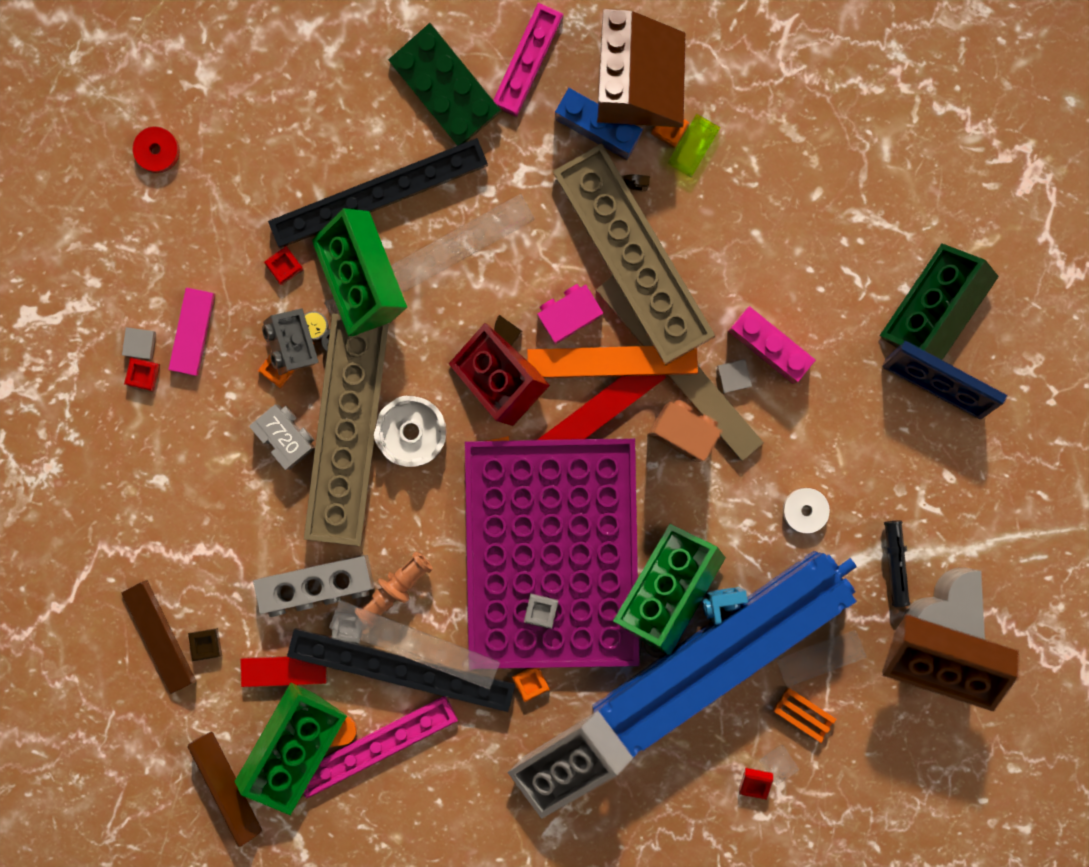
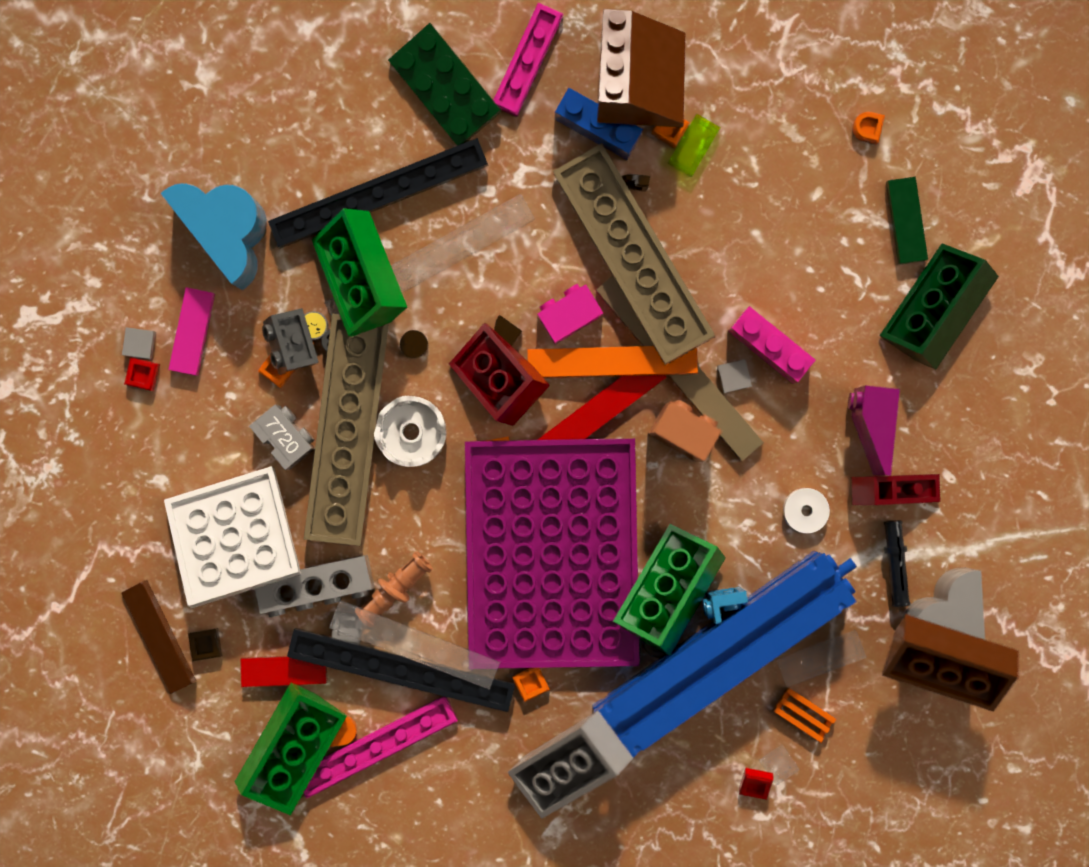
(168, 153): red piece -> none
(223, 789): reddish brown slope -> none
(225, 224): none -> dark azure brick
(231, 537): none -> white plate
(283, 265): red tile -> none
(414, 344): none -> dark brown tile
(541, 611): light grey tile -> none
(868, 127): none -> orange tile
(875, 421): none -> magenta slope
(895, 489): none -> dark red slope
(907, 220): none -> dark green tile
(944, 380): dark blue tile -> none

